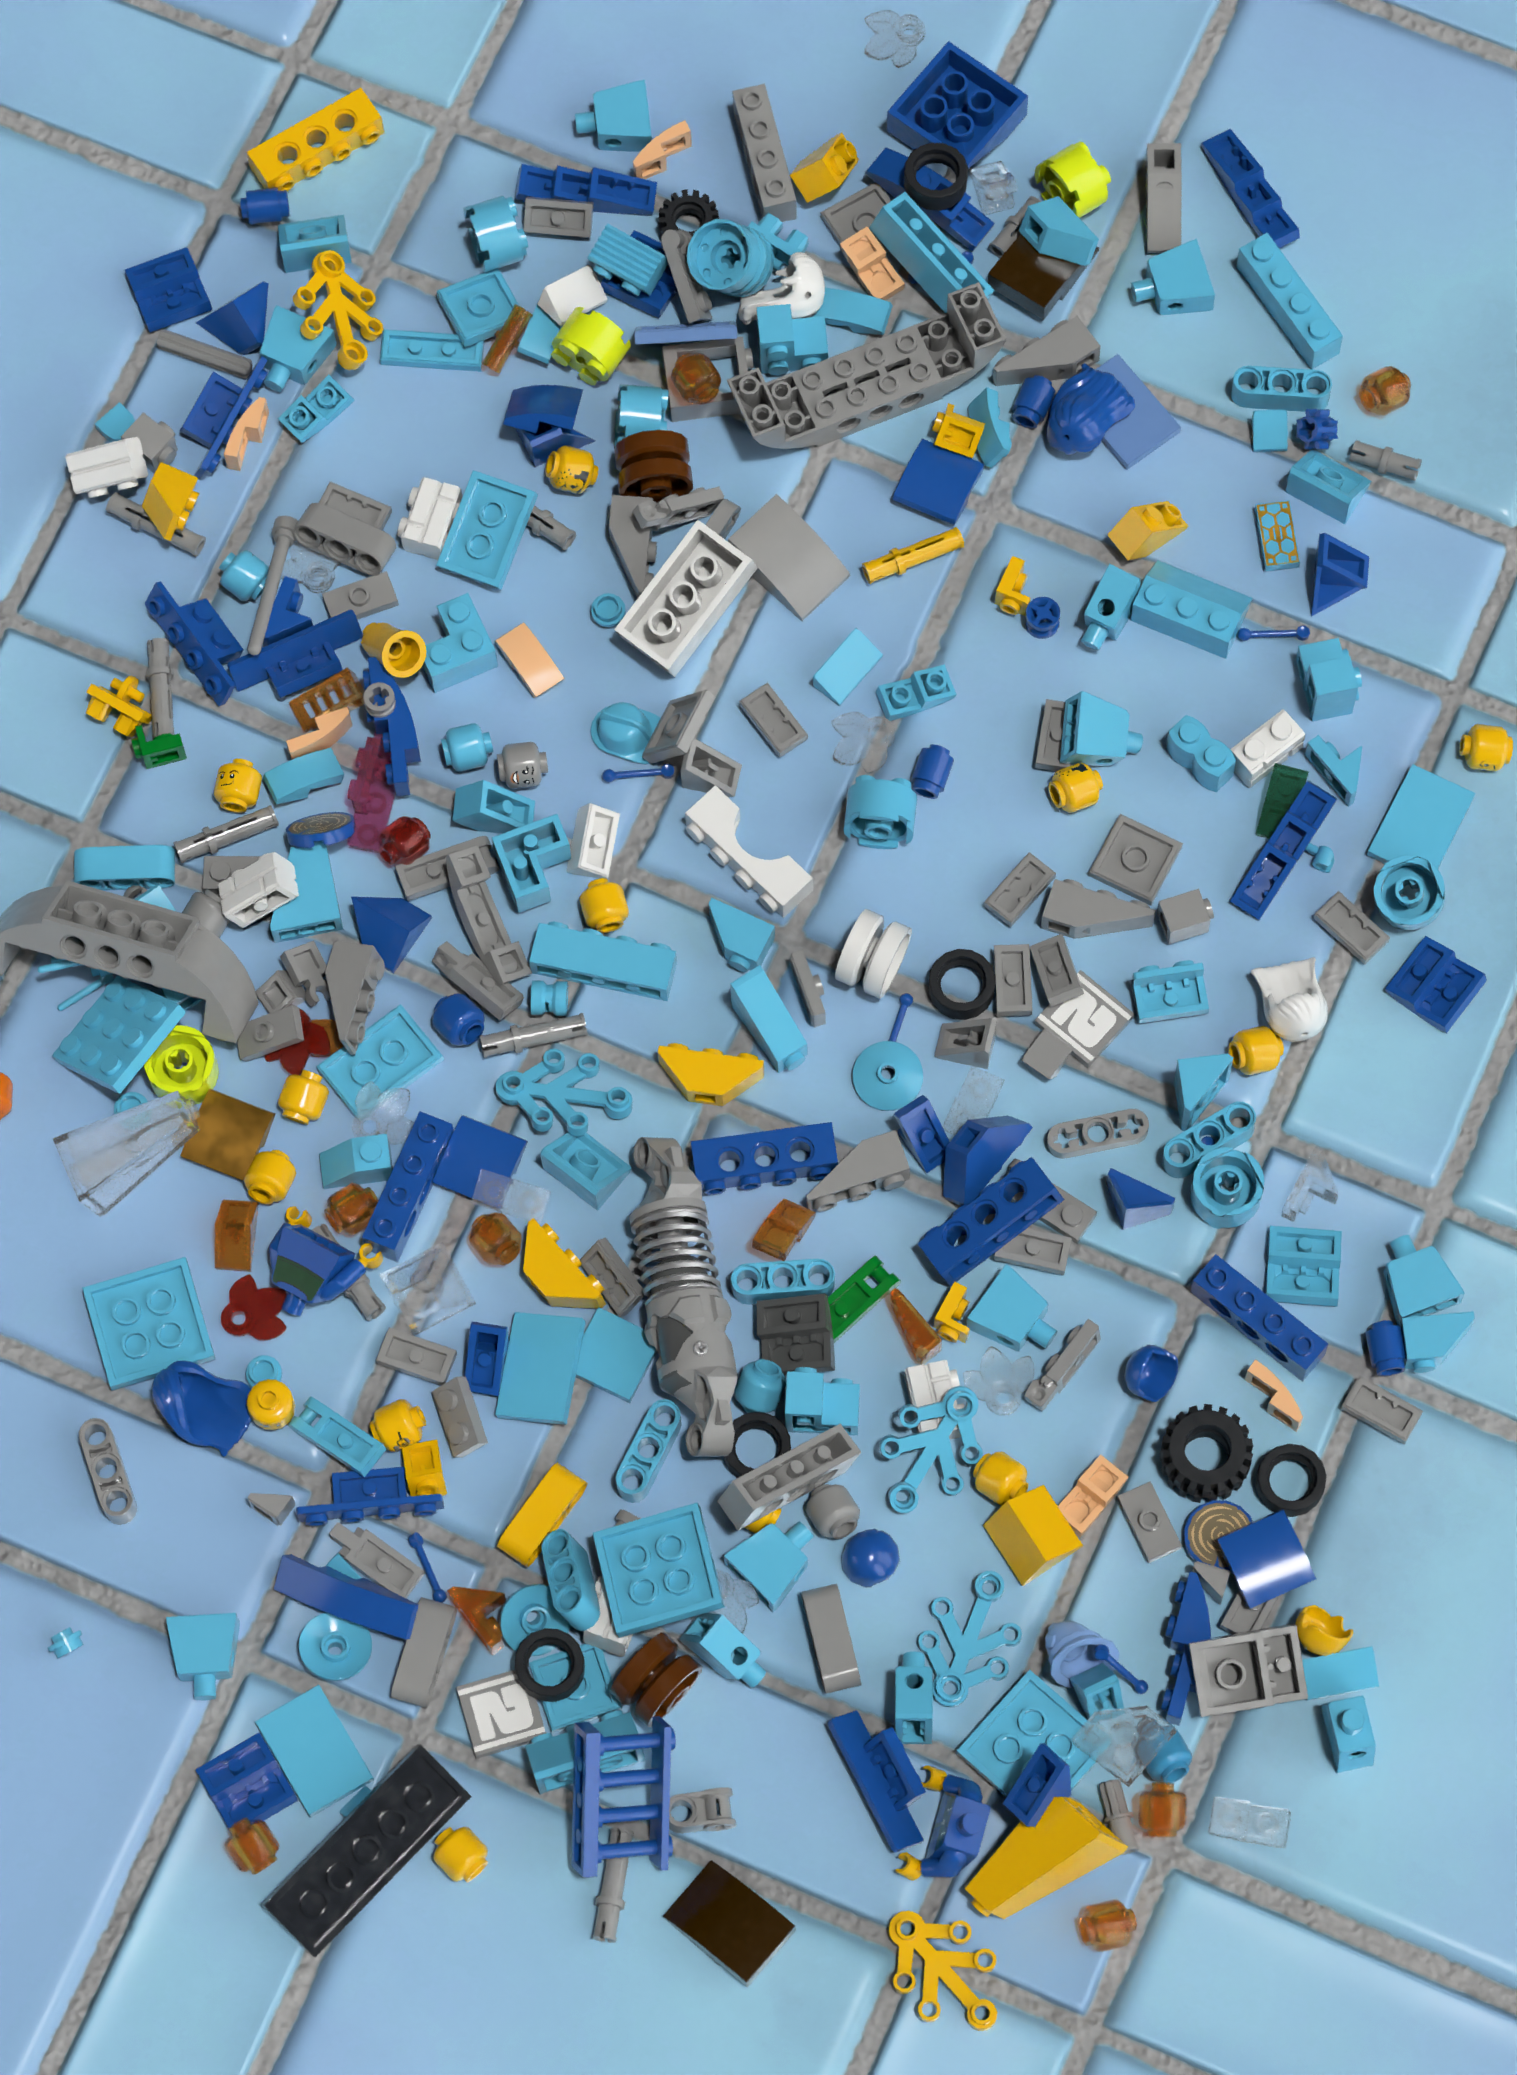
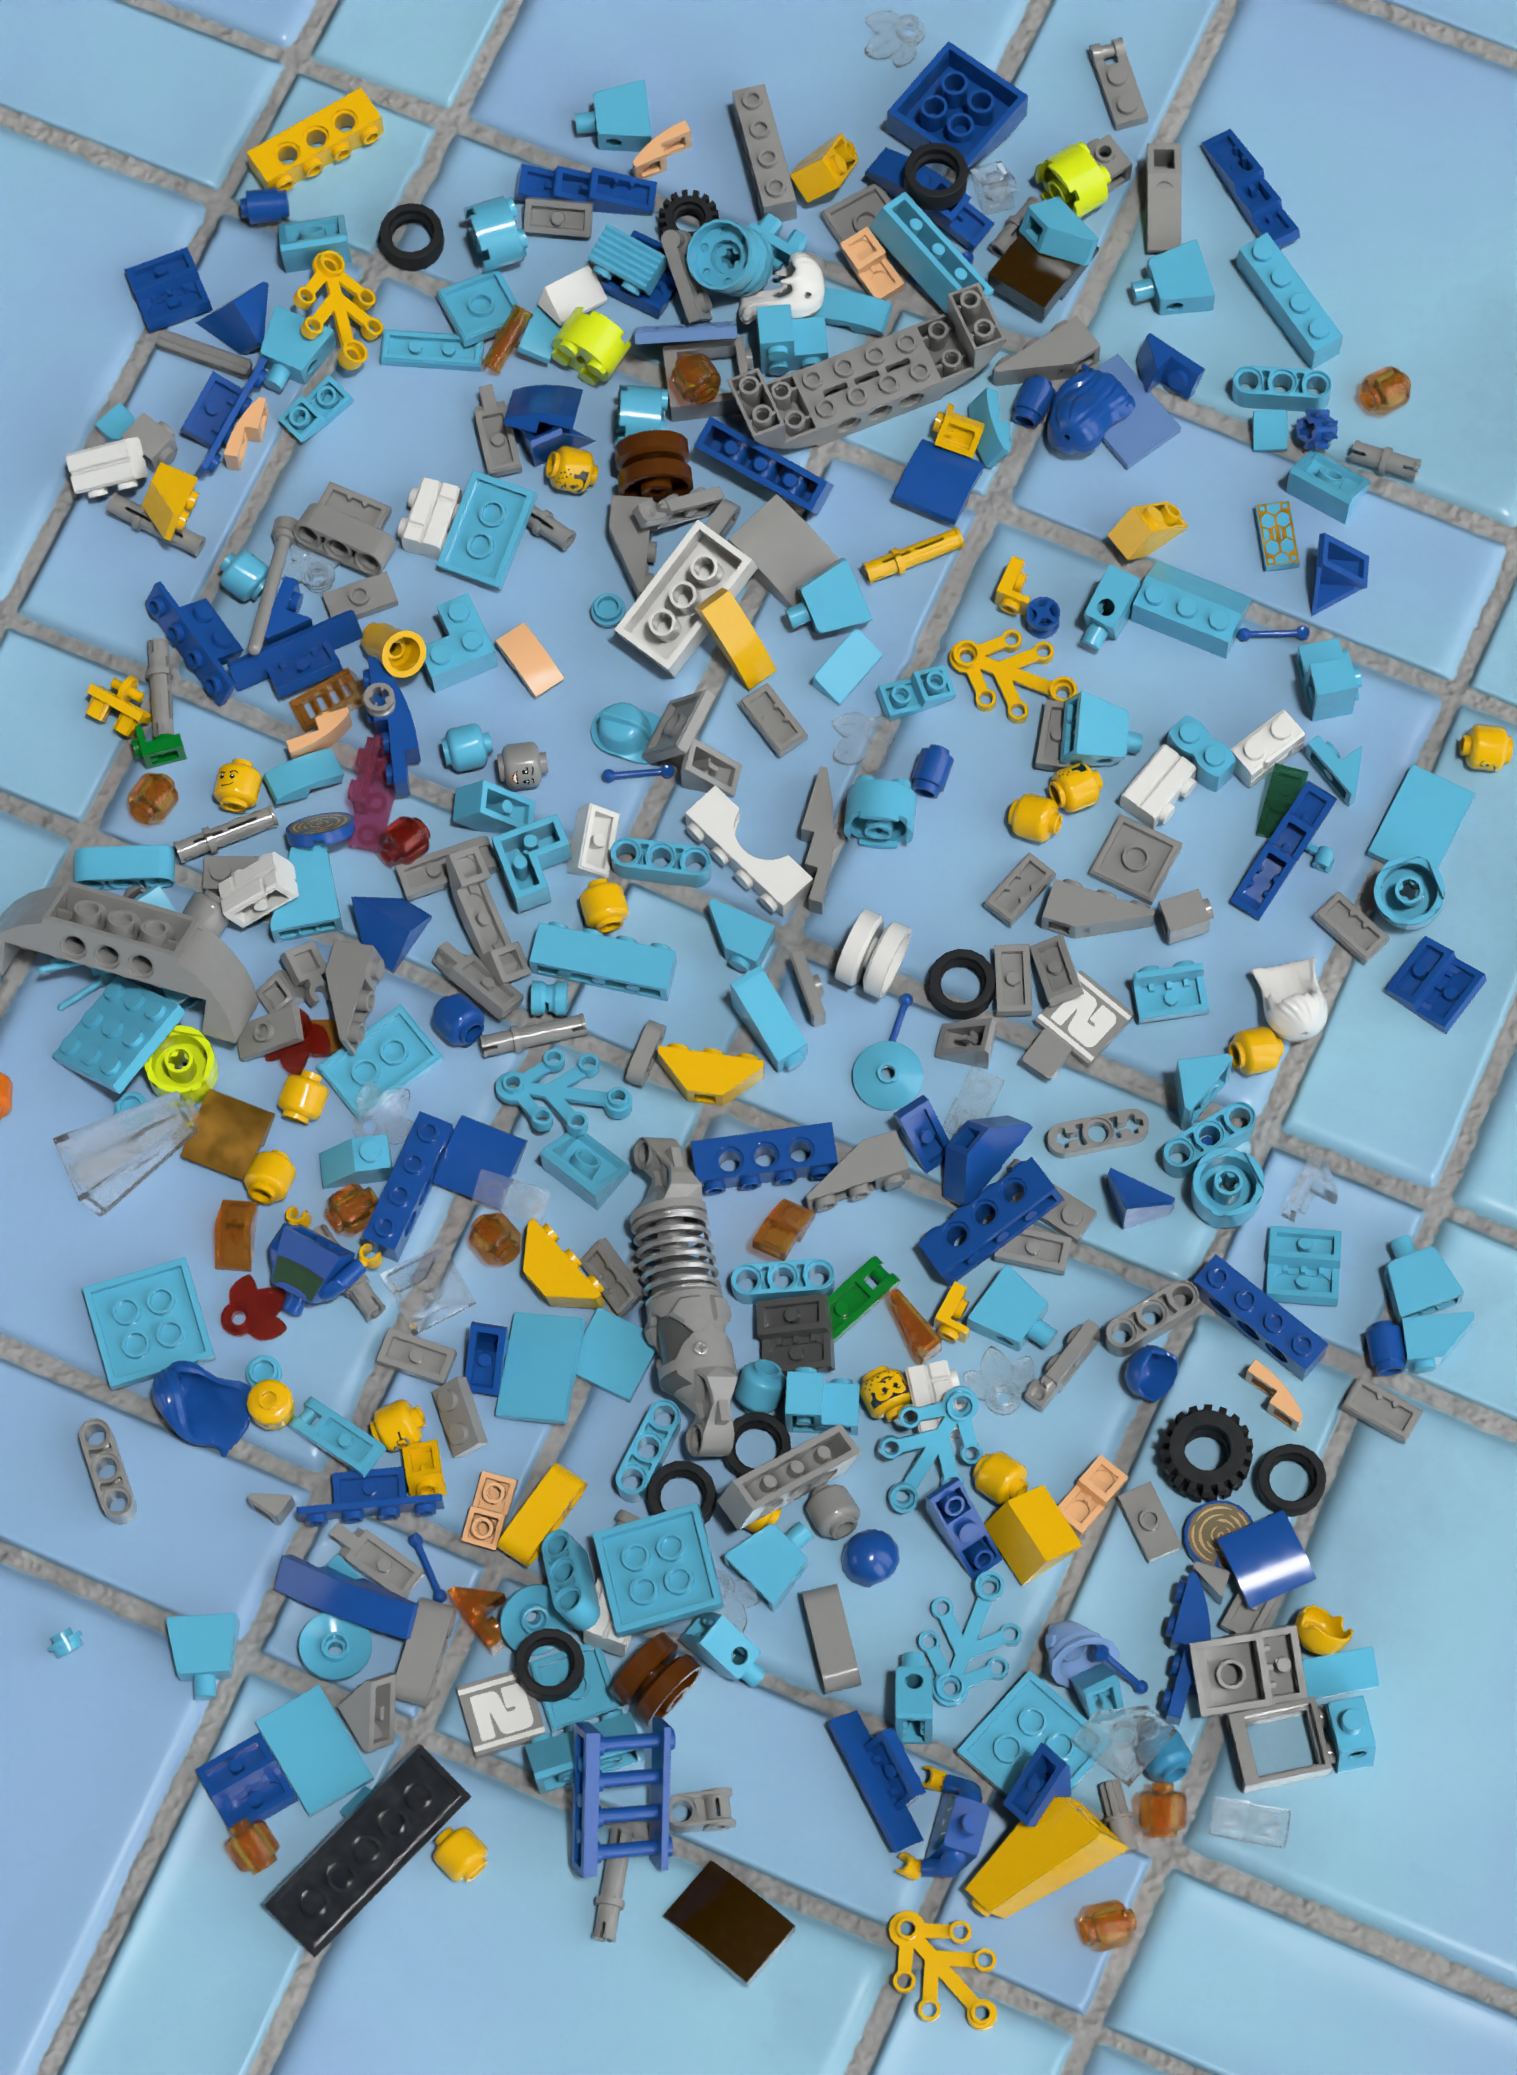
(152, 798): none -> clear orange head
(372, 1712): none -> light grey slope
(406, 214): none -> black tyre
(489, 1510): none -> light nougat slope
(496, 439): none -> light grey hinge
(645, 1053): none -> light grey beam
(649, 850): none -> medium azure beam
(682, 1469): none -> black tyre
(736, 637): none -> yellow slope
(763, 465): none -> blue brick
(818, 831): none -> light grey slope
(830, 600): none -> medium azure torso
(884, 1393): none -> yellow head
(962, 1528): none -> blue slope
(1008, 672): none -> yellow plant
(1035, 817): none -> yellow head
(1110, 155): none -> light grey brick
(1118, 85): none -> light grey plate
(1158, 787): none -> white brick
(1159, 1303): none -> light grey beam
(1164, 364): none -> blue slope
(1316, 1720): none -> light grey window

